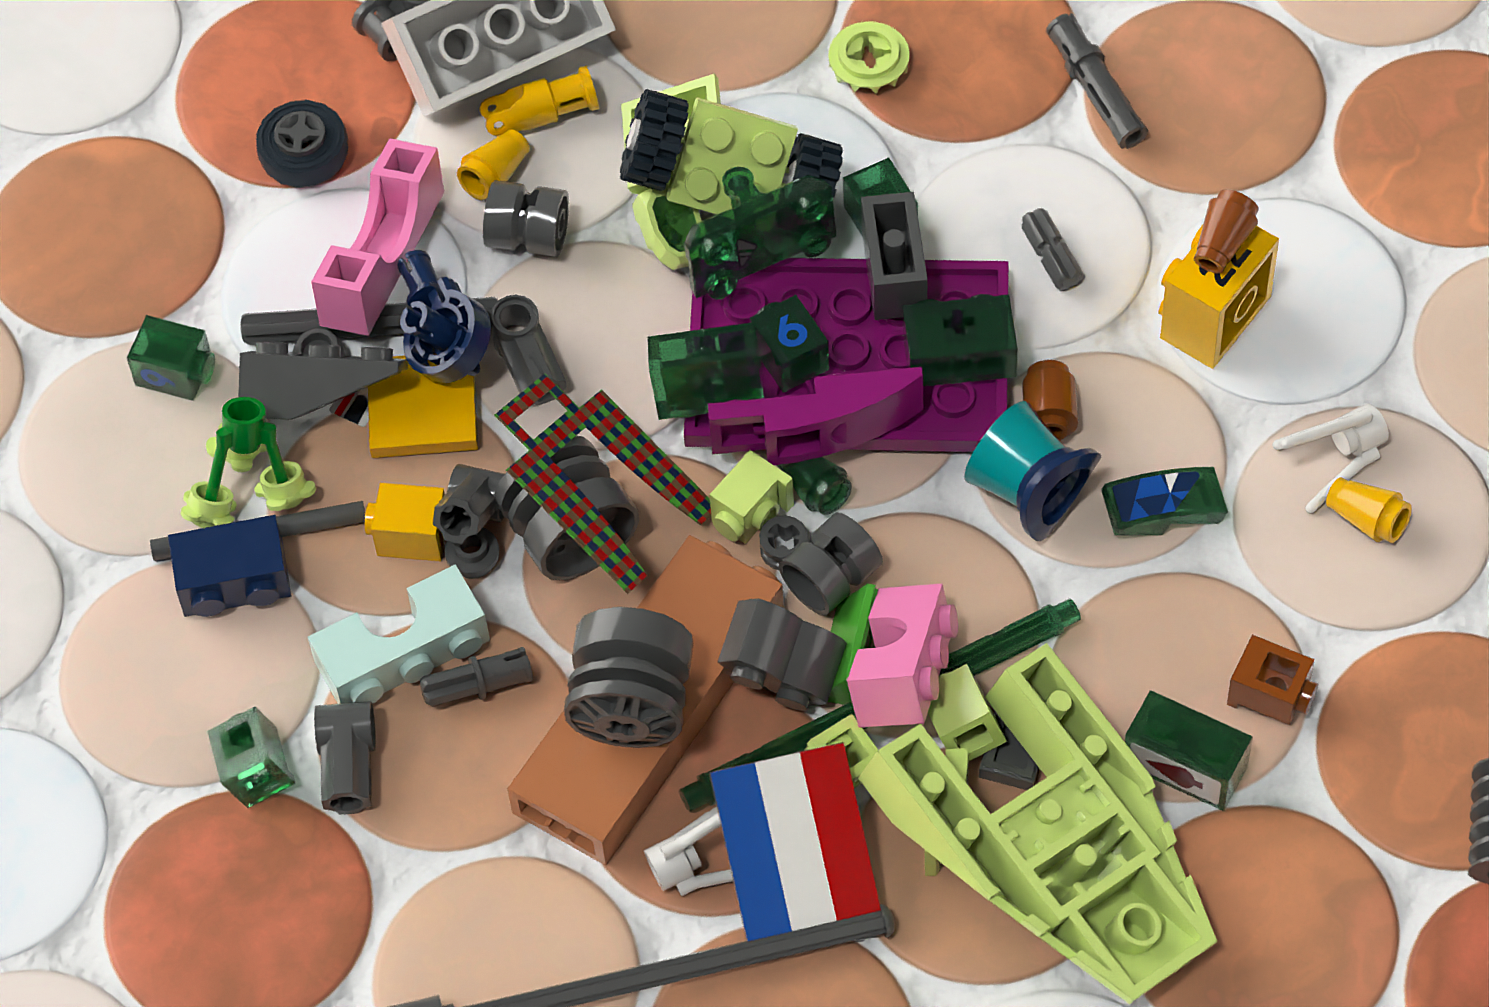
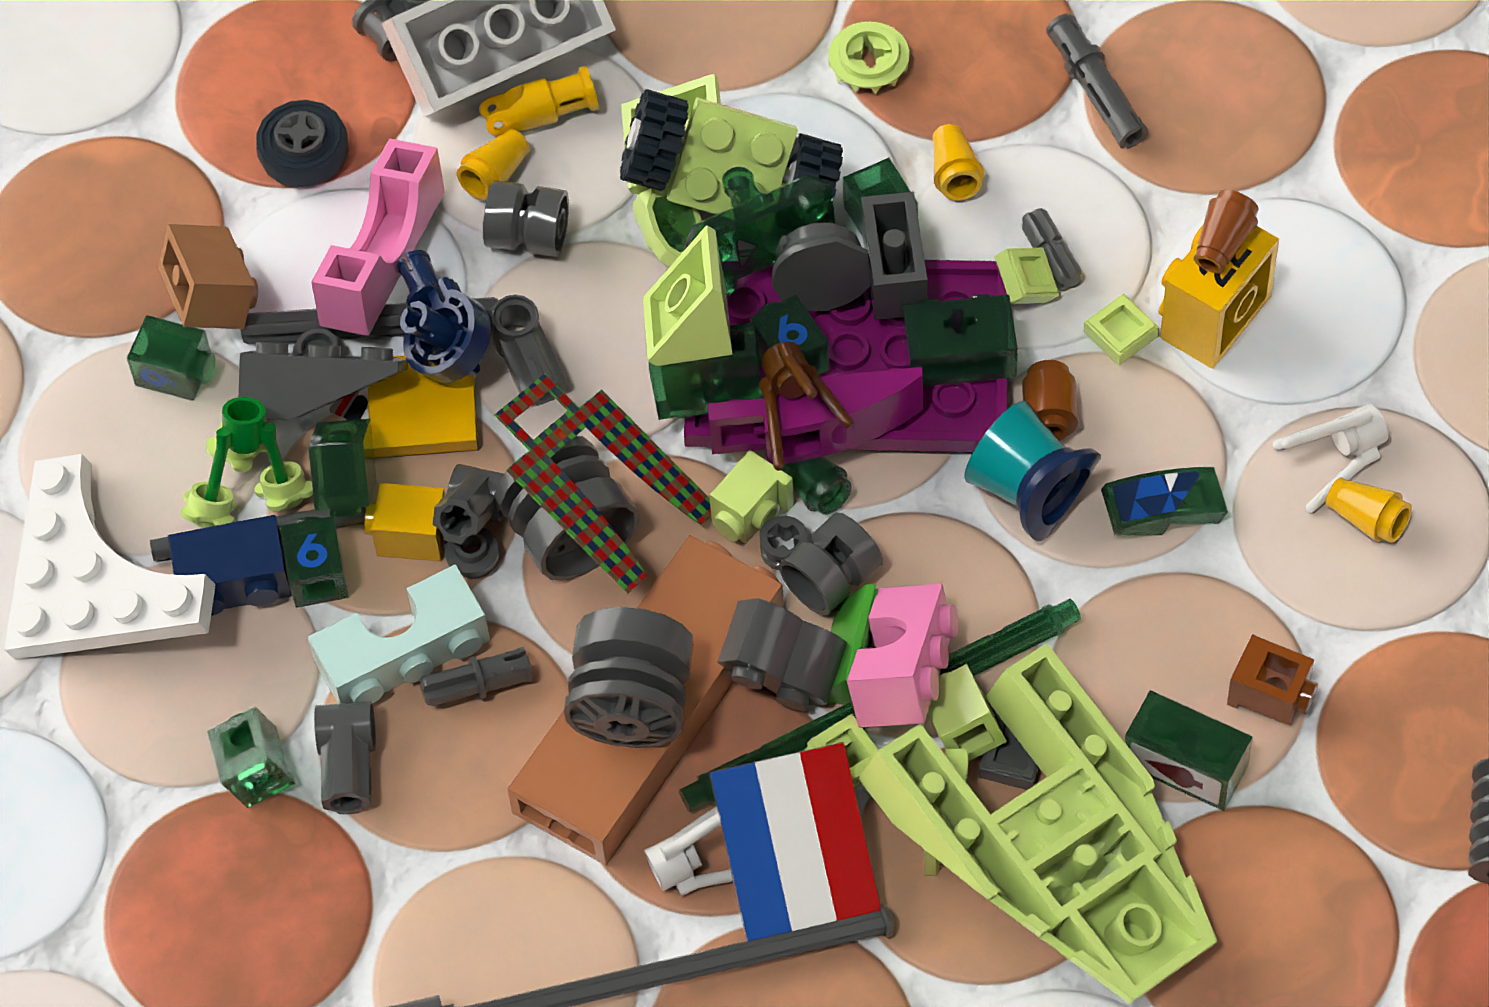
(80, 592): none -> white plate
(207, 277): none -> medium nougat brick
(314, 561): none -> clear green brick
(342, 466): none -> clear green brick
(689, 307): none -> yellowish green slope
(792, 377): none -> reddish brown plant
(821, 266): none -> dark grey hat
(955, 164): none -> yellow cone
(1026, 275): none -> yellowish green tile
(1121, 329): none -> yellowish green tile

